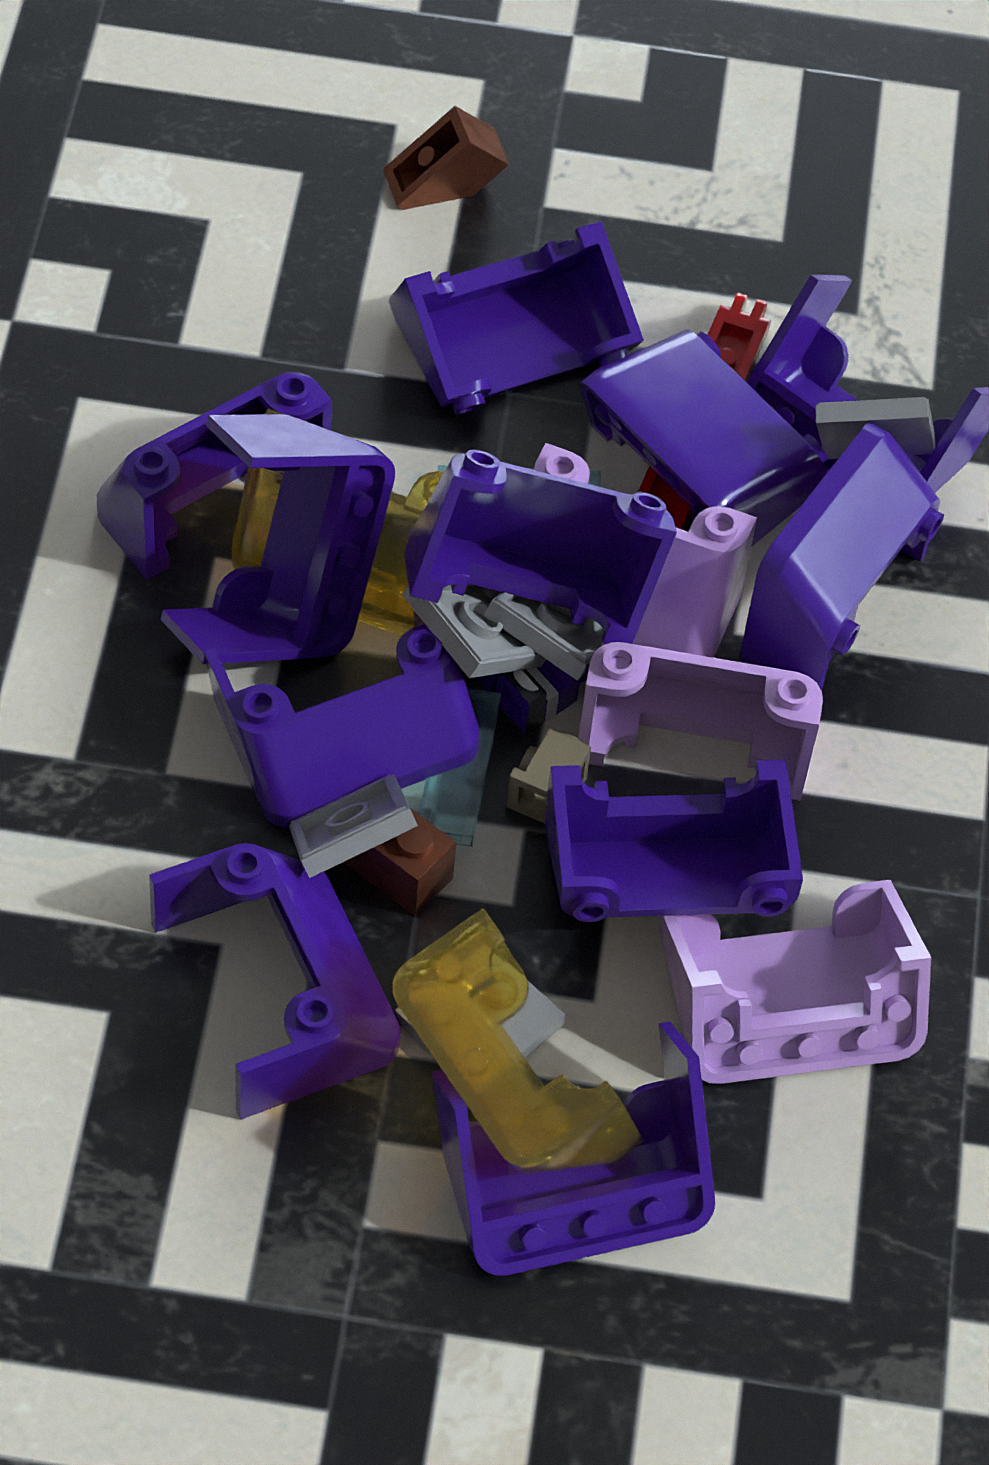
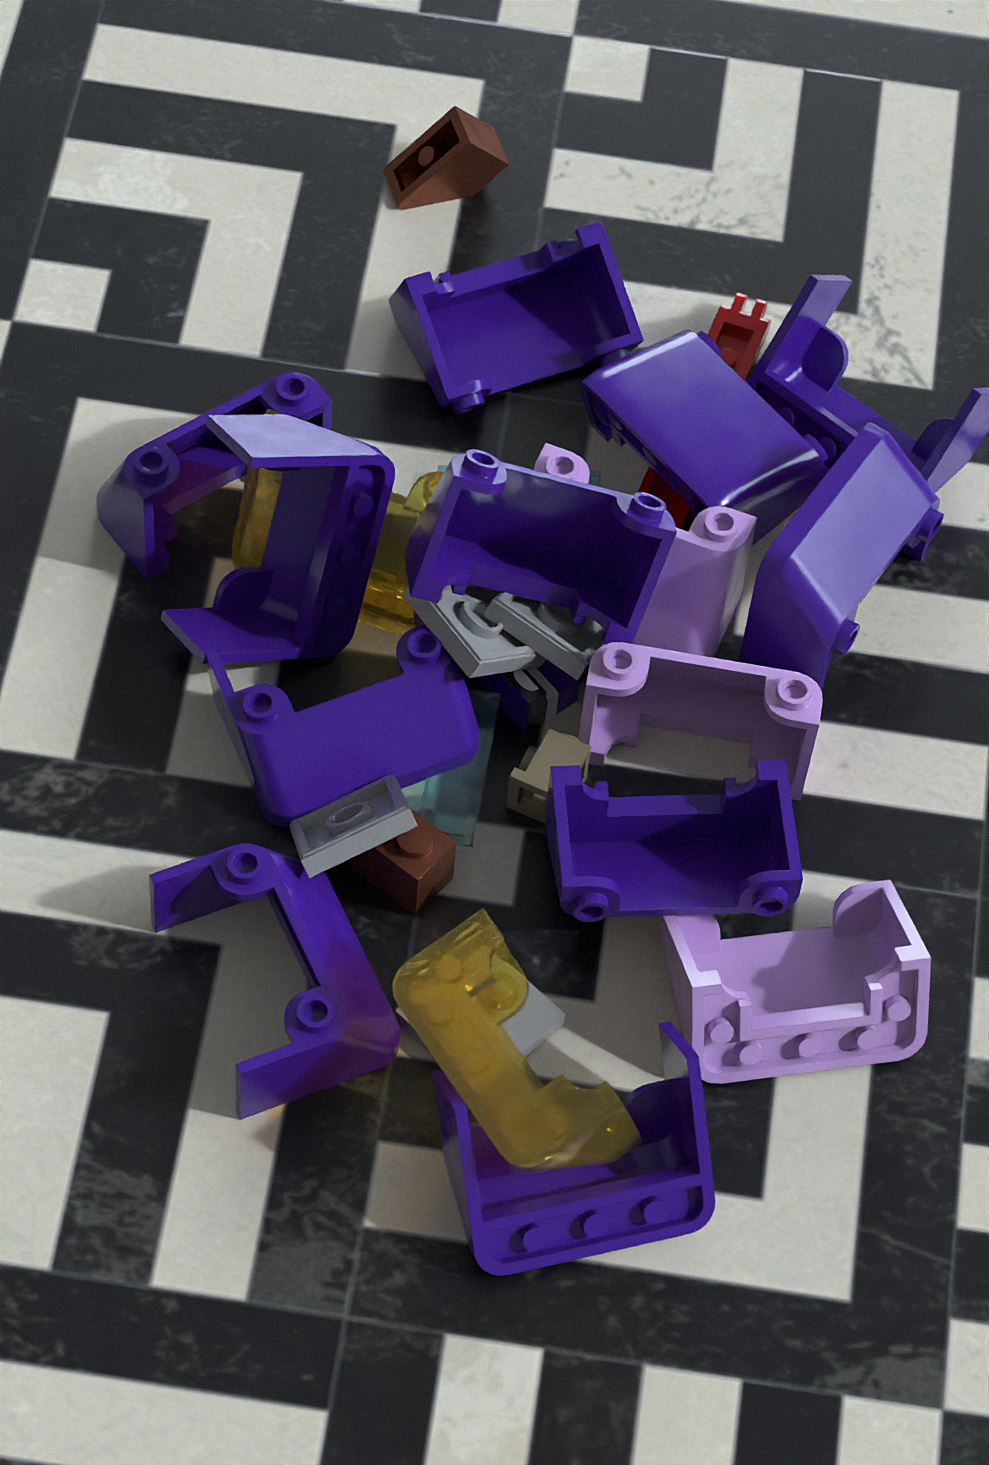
(905, 418): light grey tile -> none

